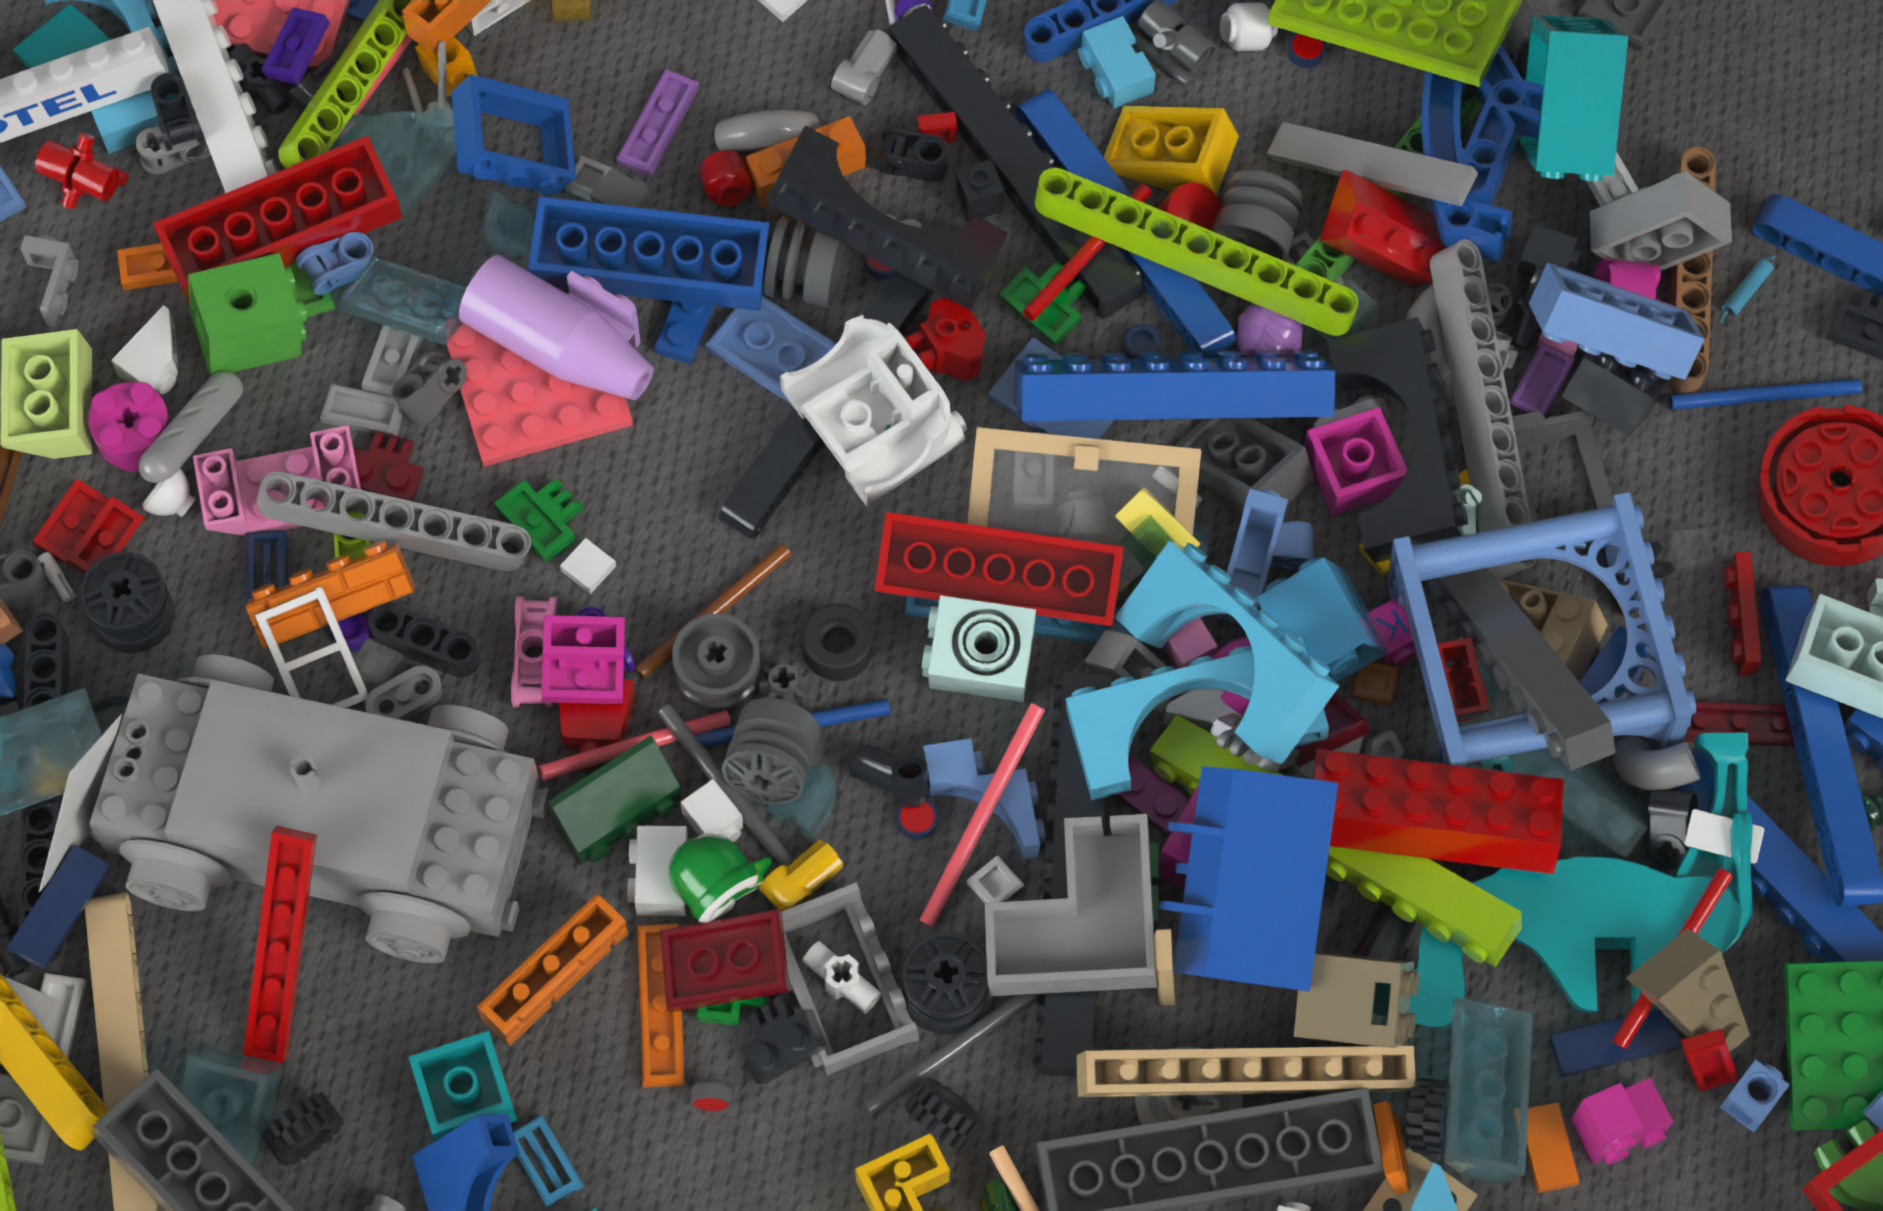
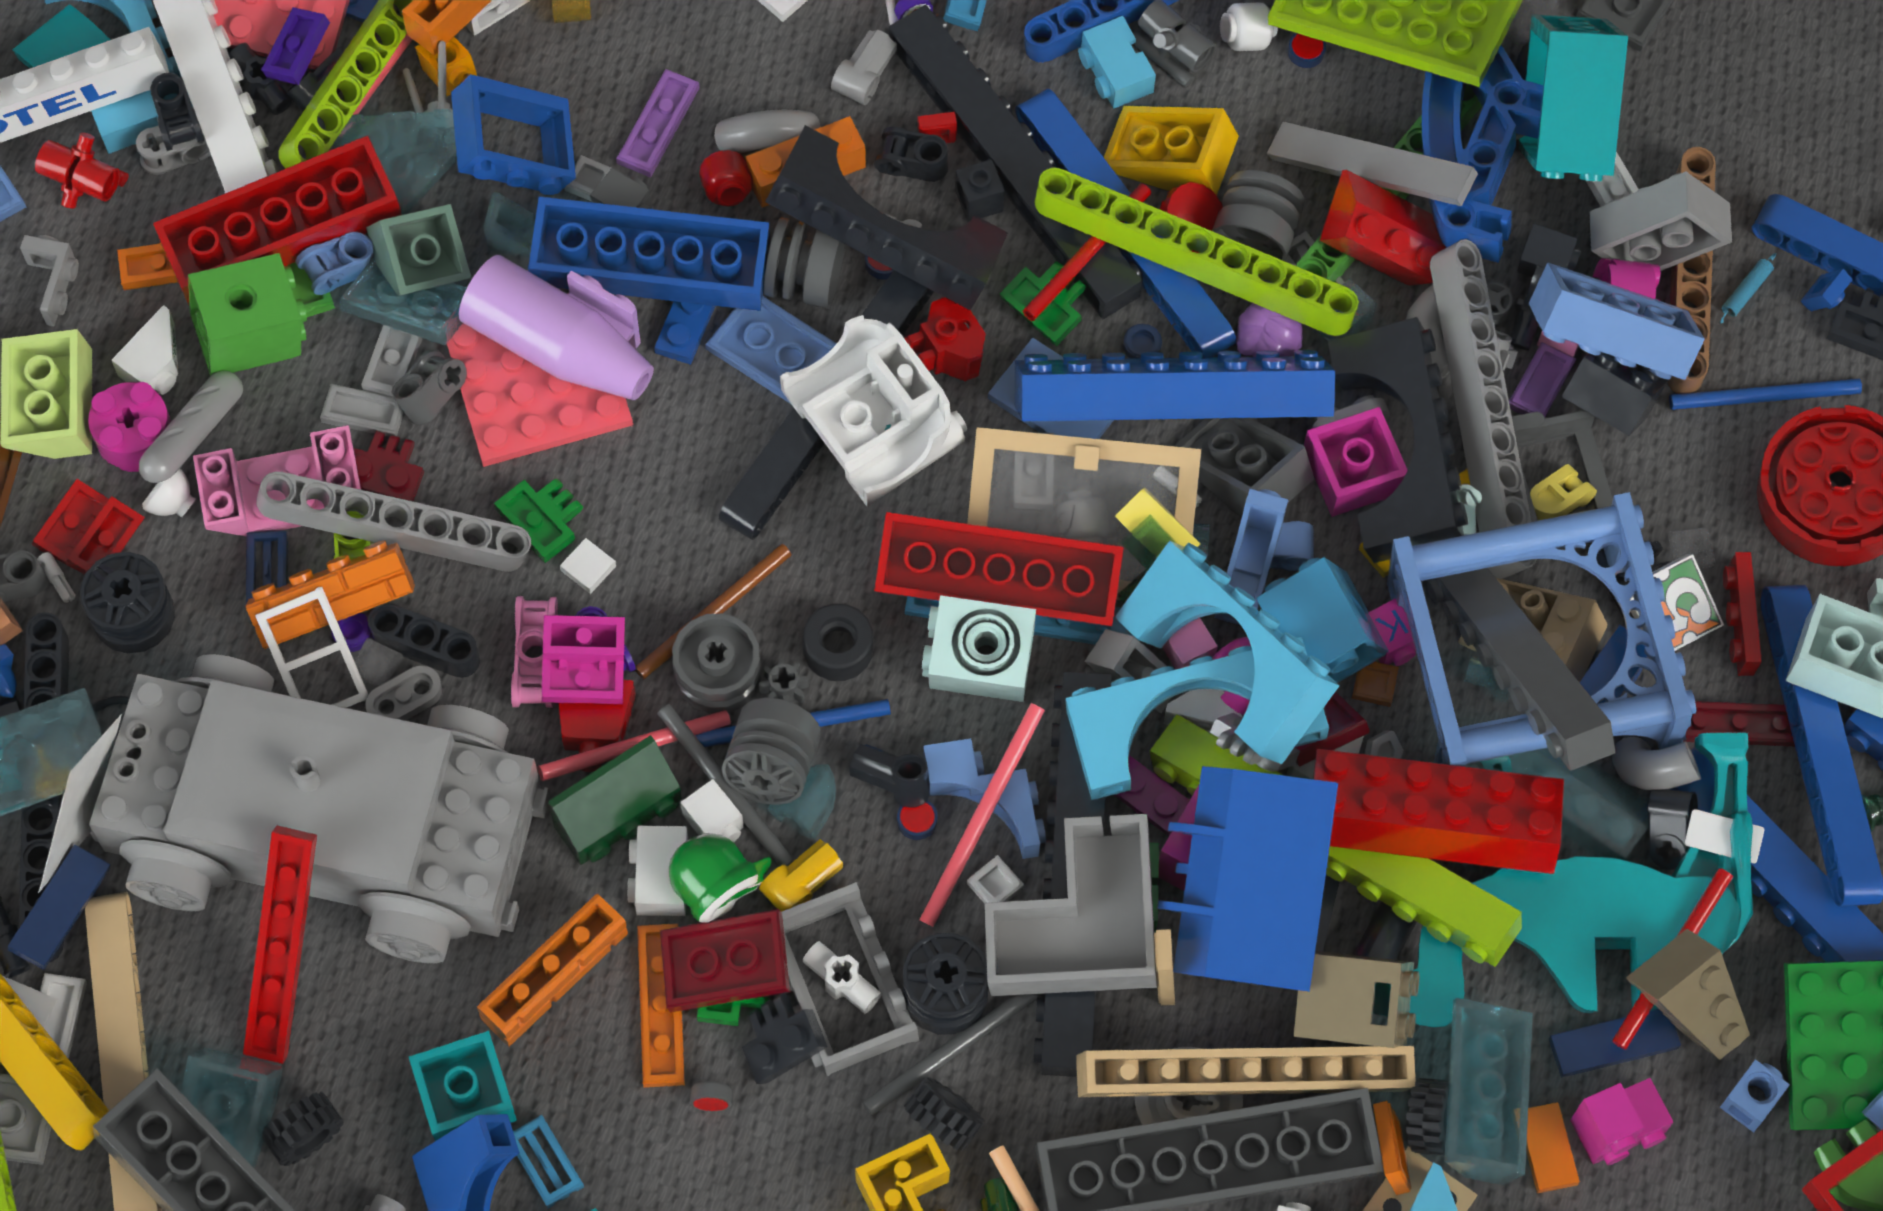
(419, 250): none -> sand green slope
(1464, 679): red torso -> none
(1553, 501): none -> light yellow plate
(1686, 601): none -> tile
(1710, 1060): red tile -> none
(1827, 290): none -> blue plate

